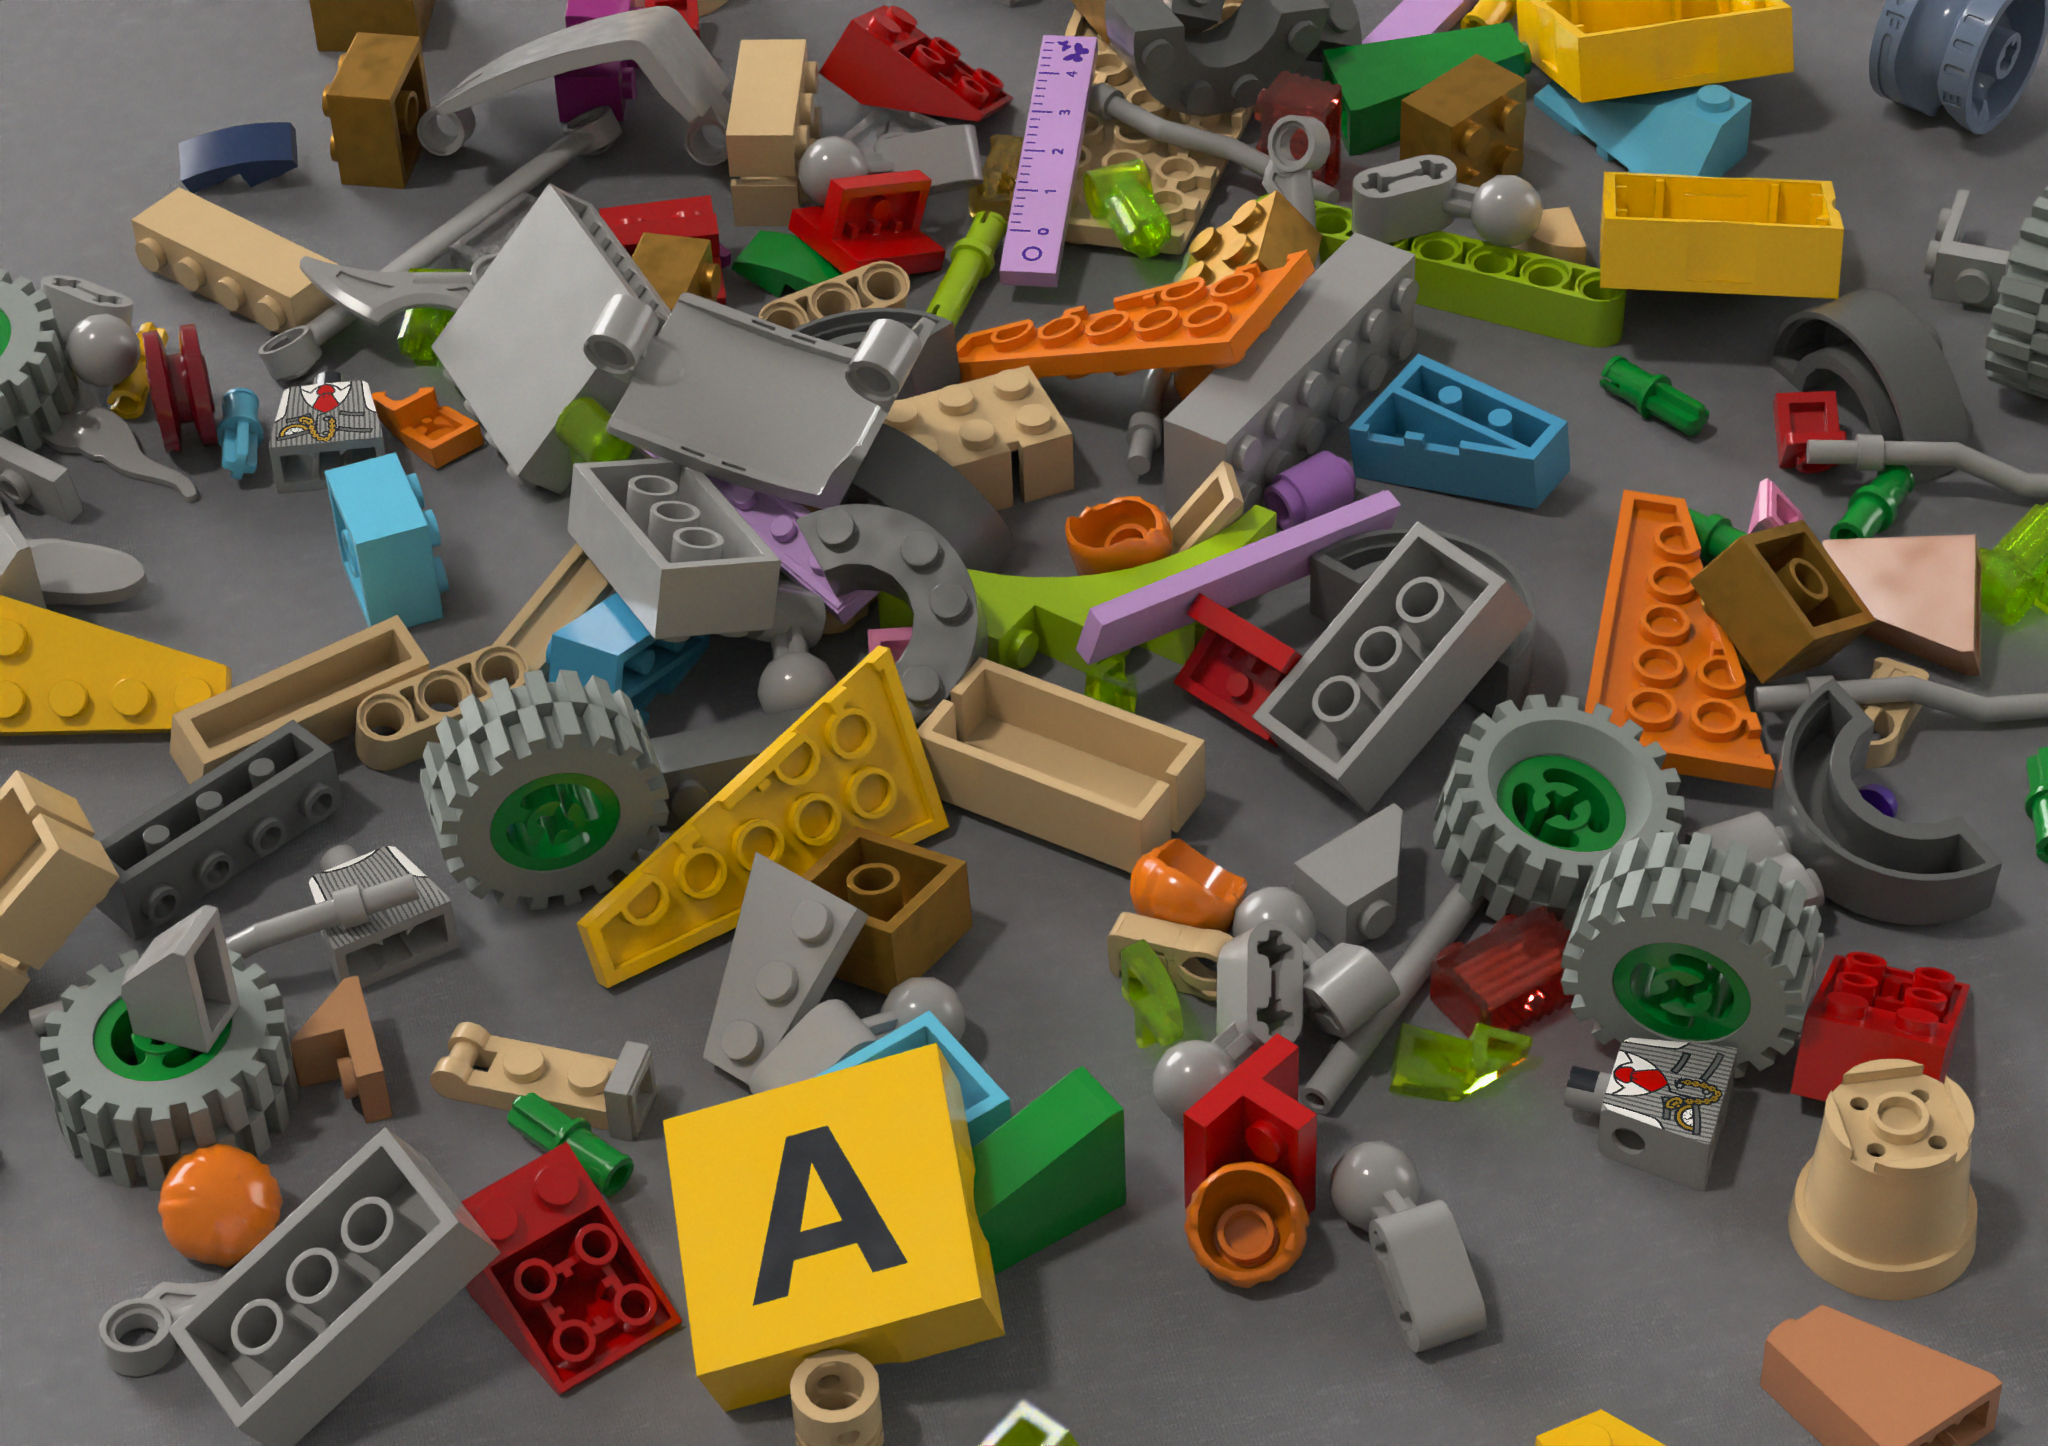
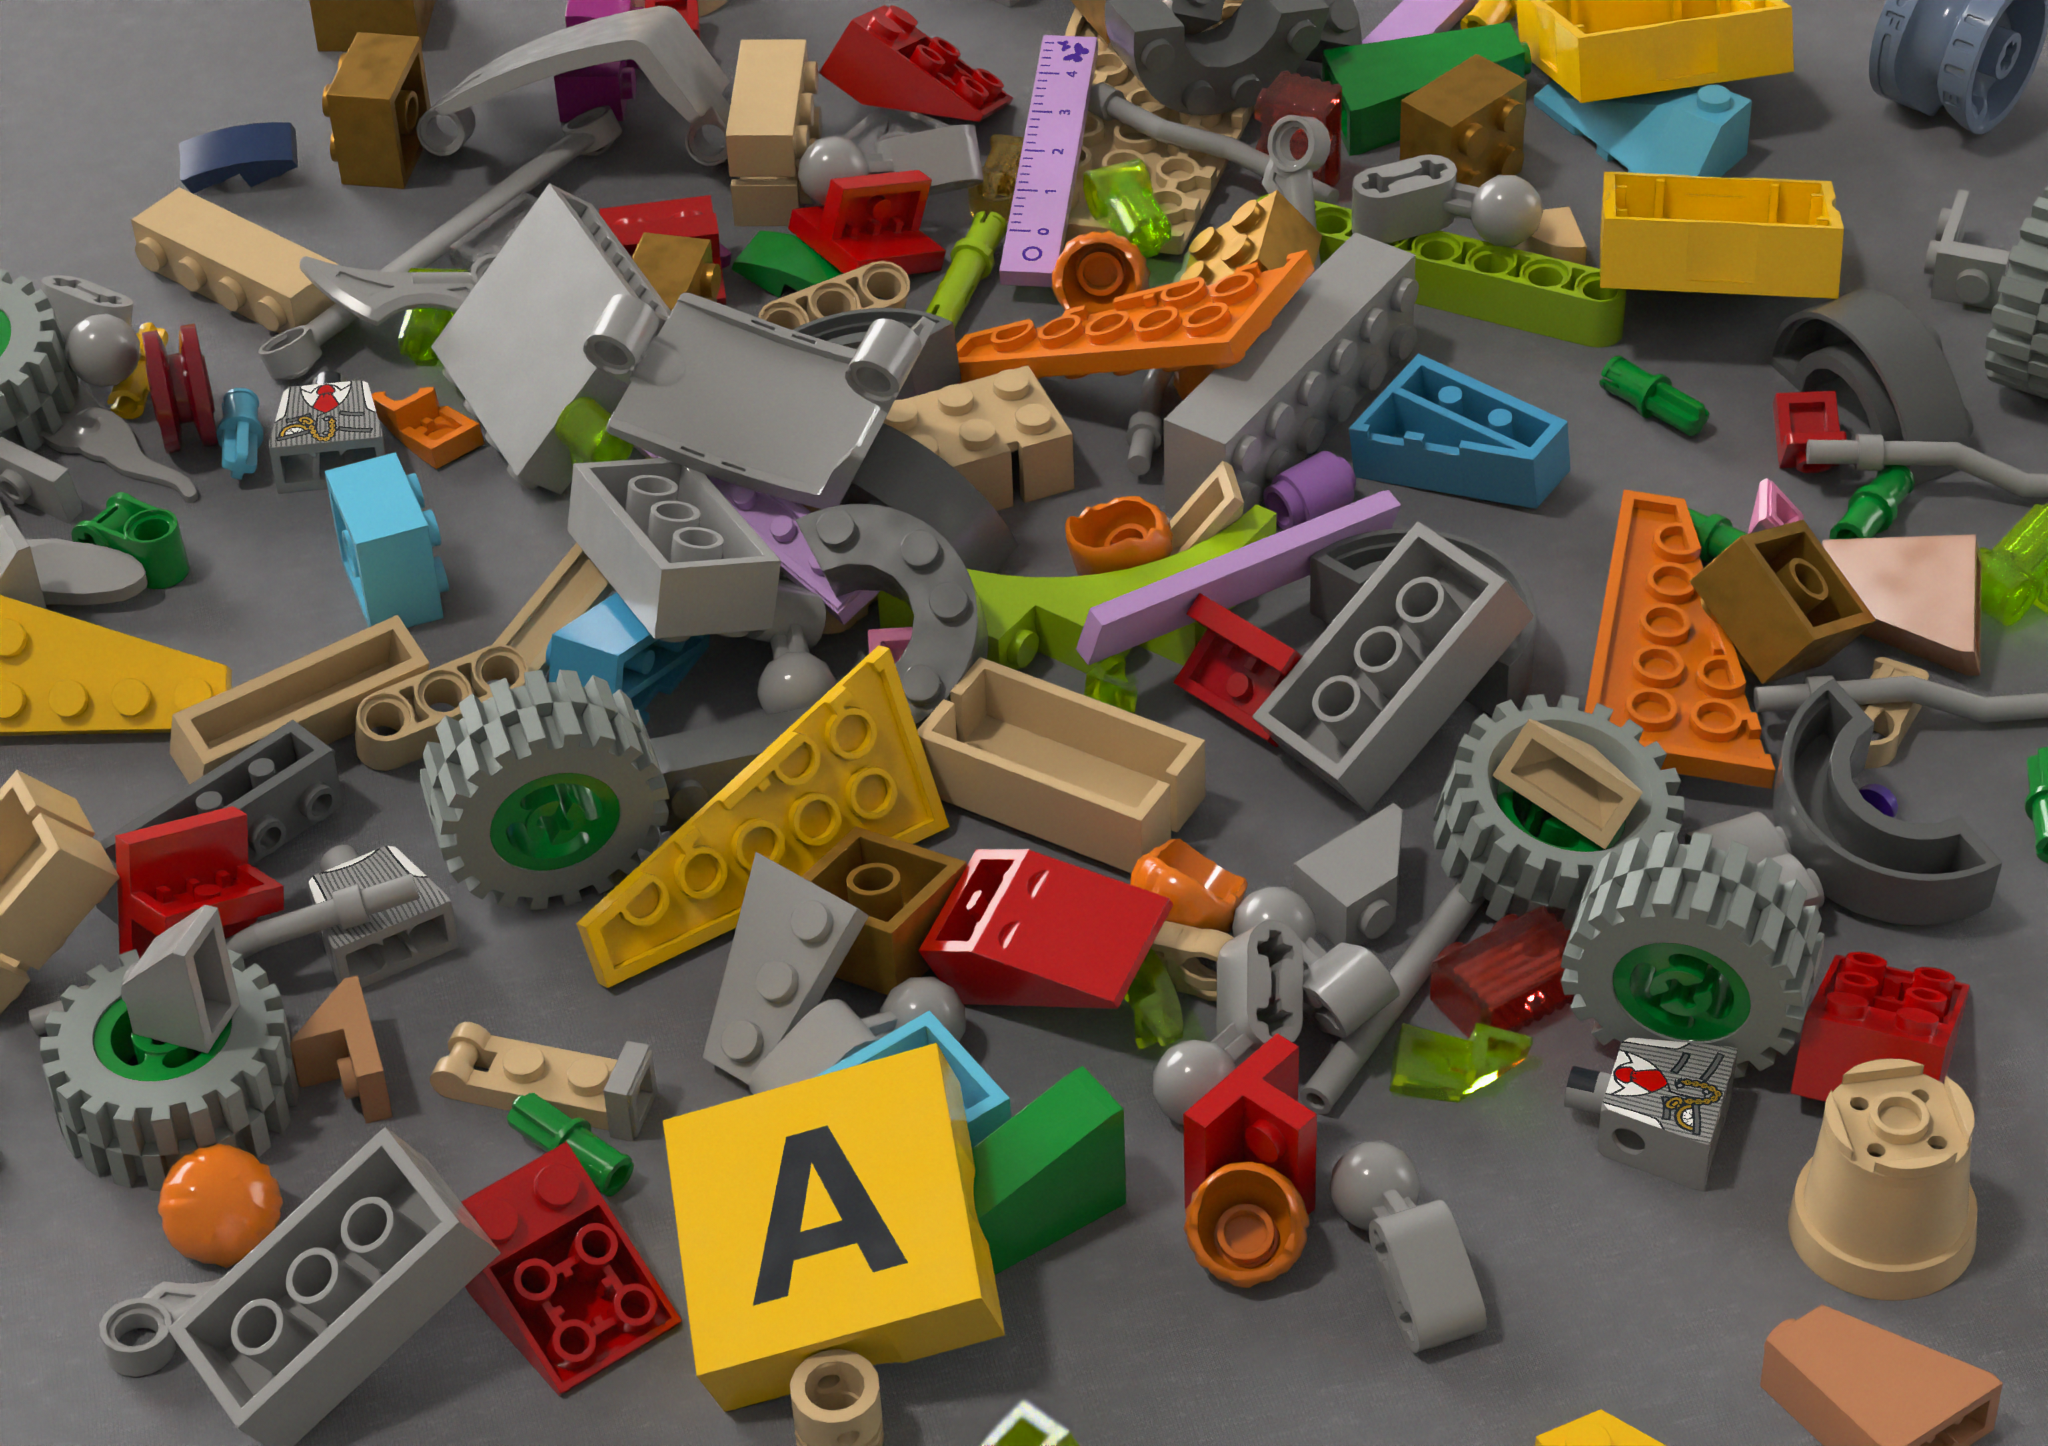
(140, 531): none -> green piece
(187, 865): none -> red bracket
(1041, 933): none -> red slope
(1097, 270): none -> orange hair
(1569, 781): none -> tan slope

